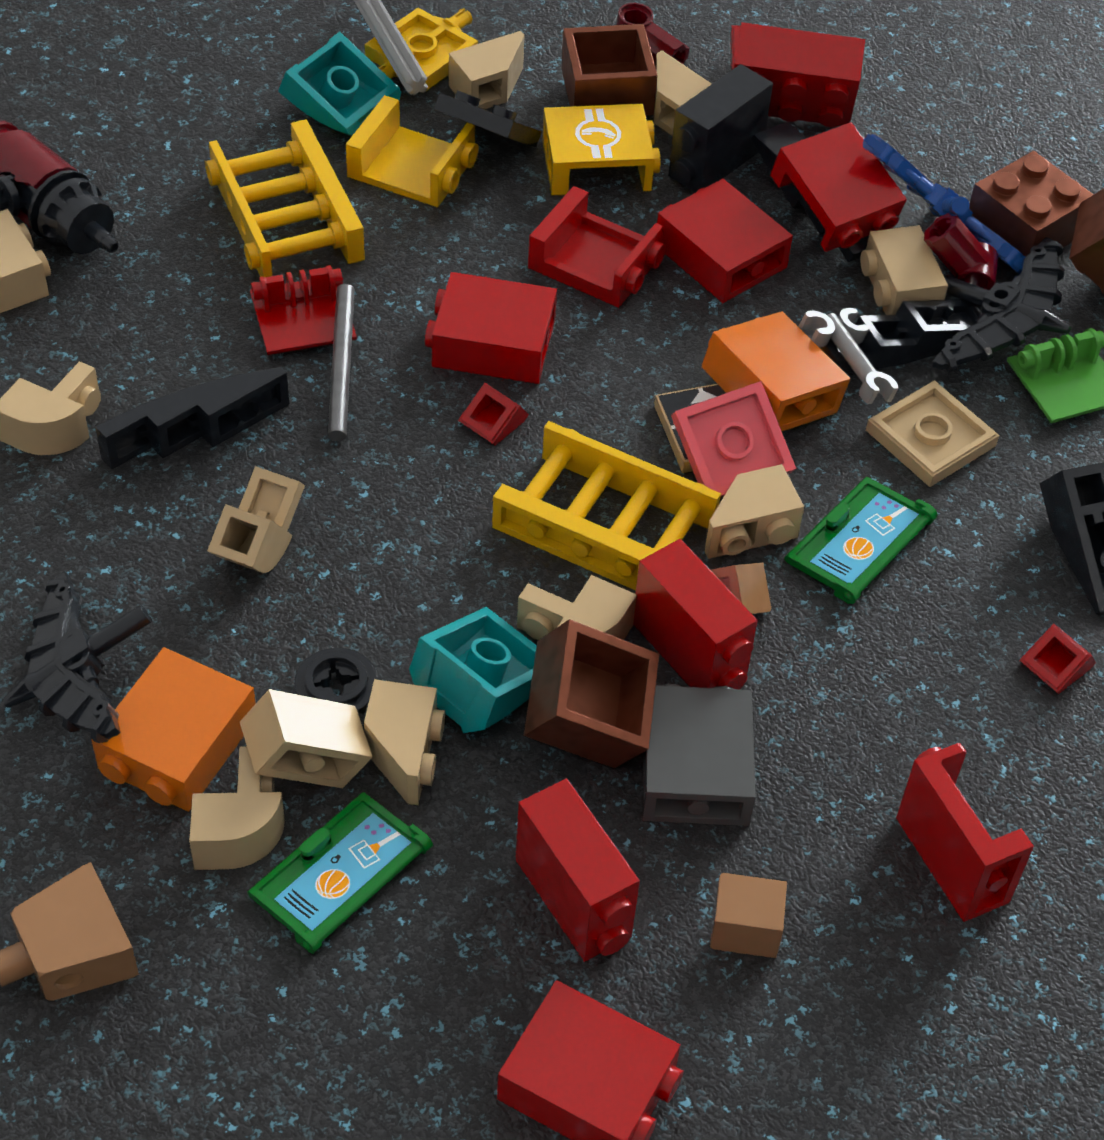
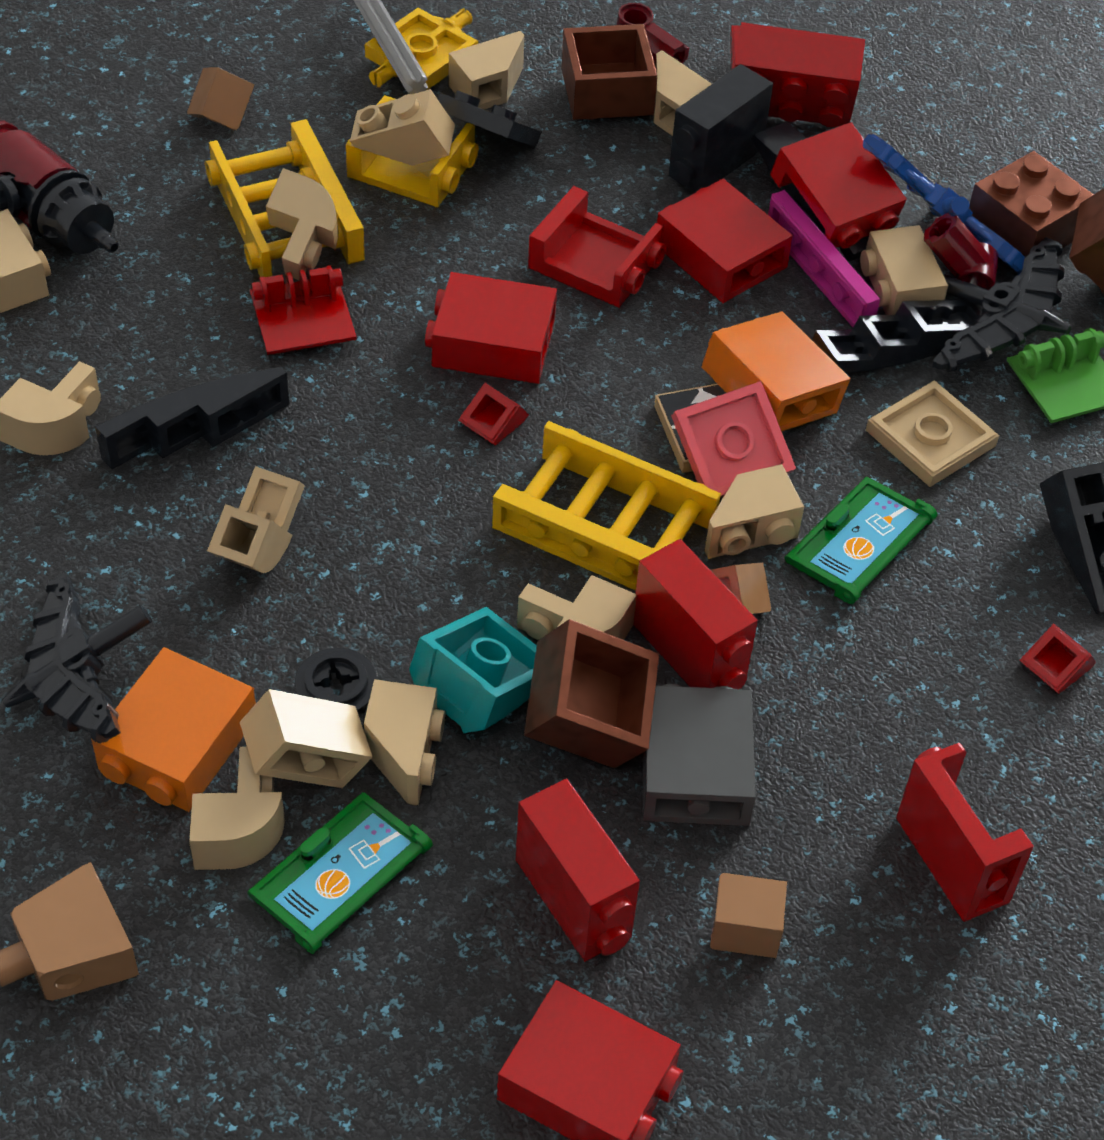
(220, 97): none -> medium nougat panel
(307, 212): none -> tan brick
(337, 85): teal slope -> none
(341, 363): flat silver bar -> none
(405, 129): none -> tan slope
(596, 139): yellow panel -> none
(823, 261): none -> dark pink tile
(846, 338): light grey bar -> none

